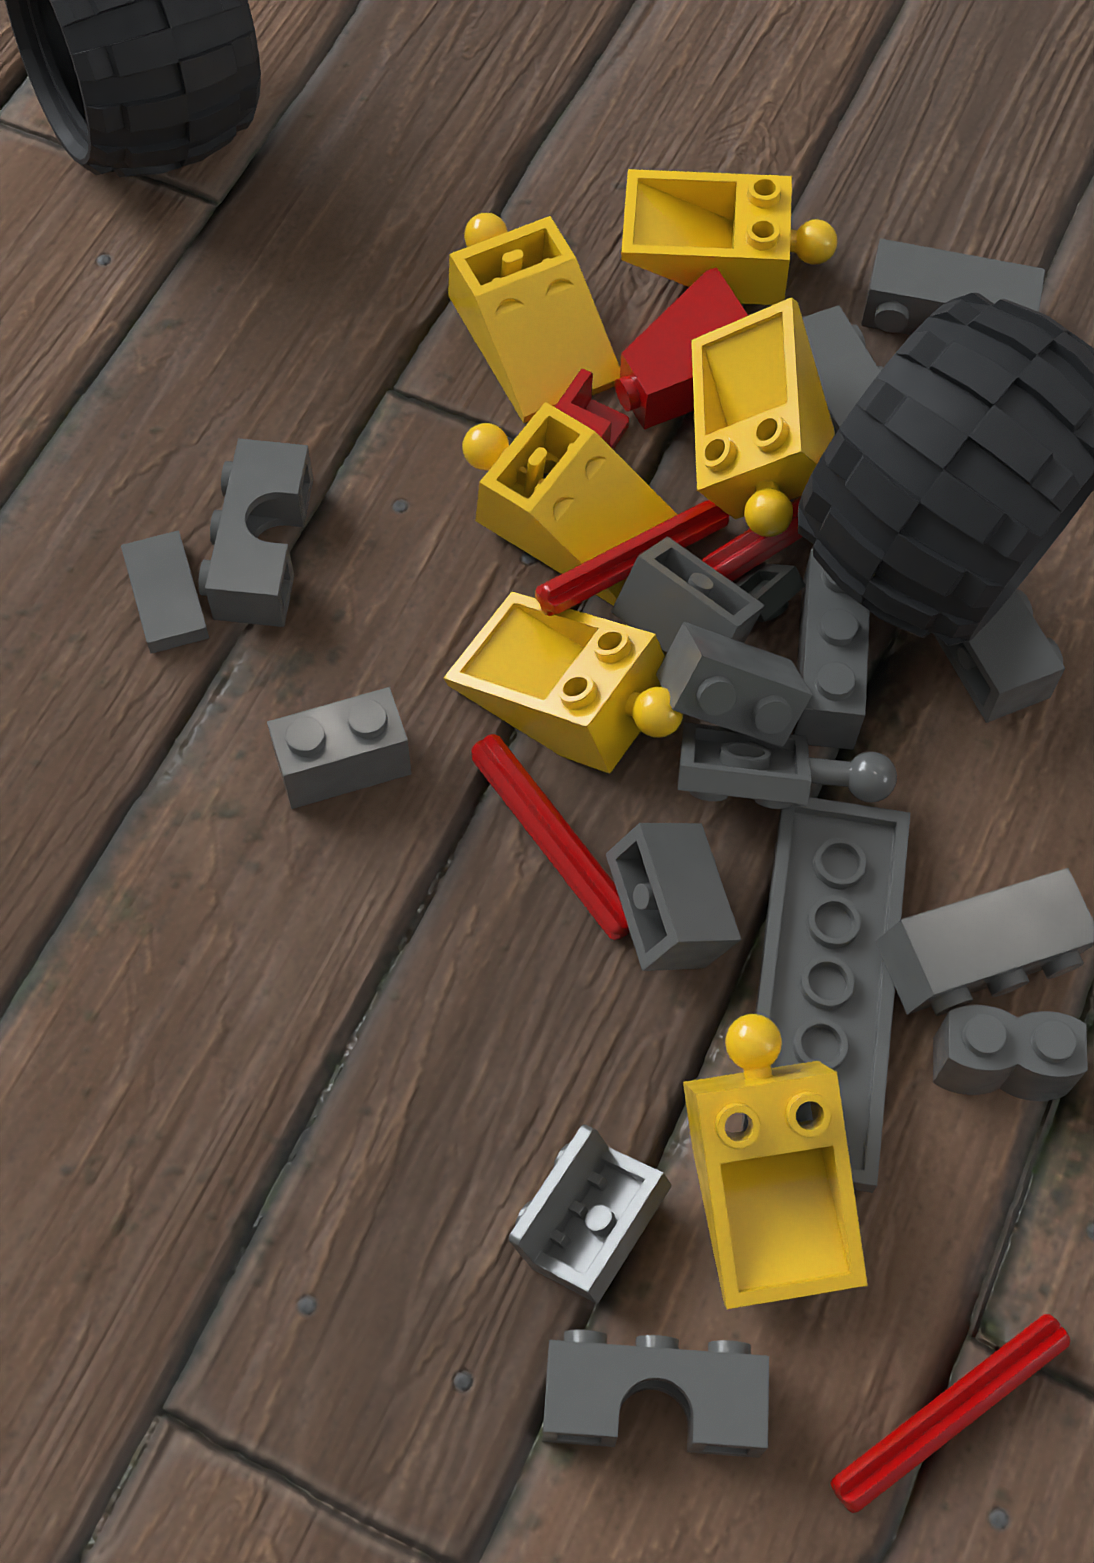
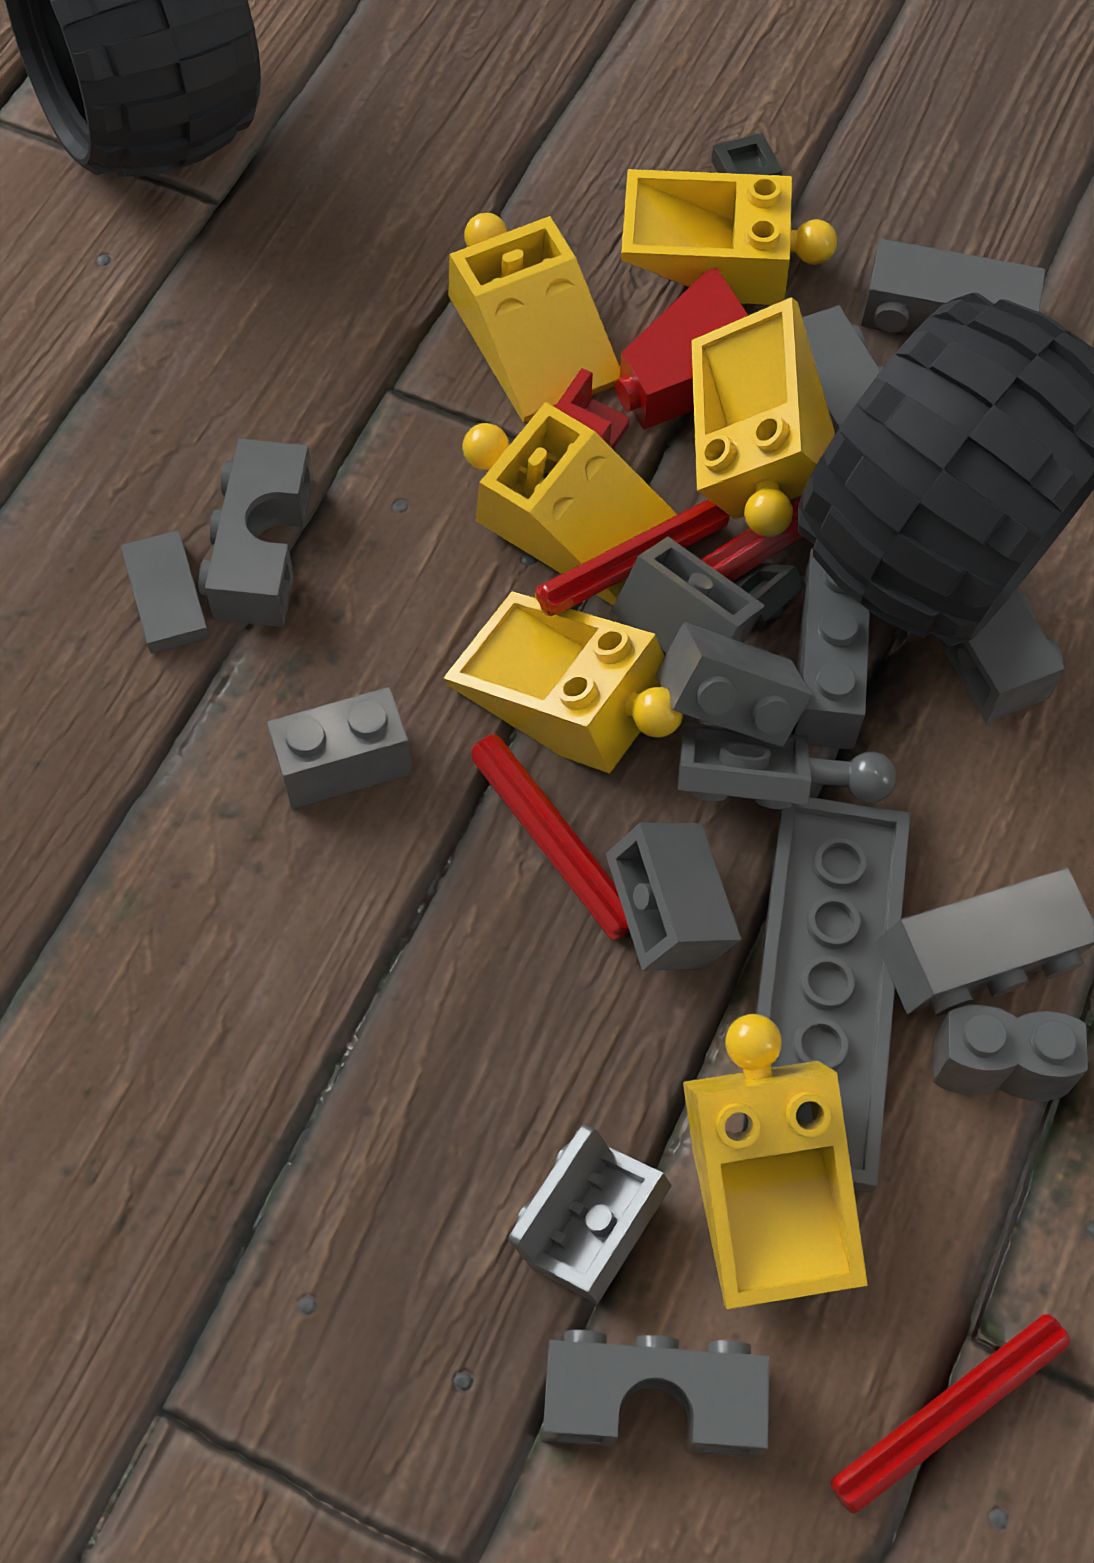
(746, 156): none -> pearl dark grey plate

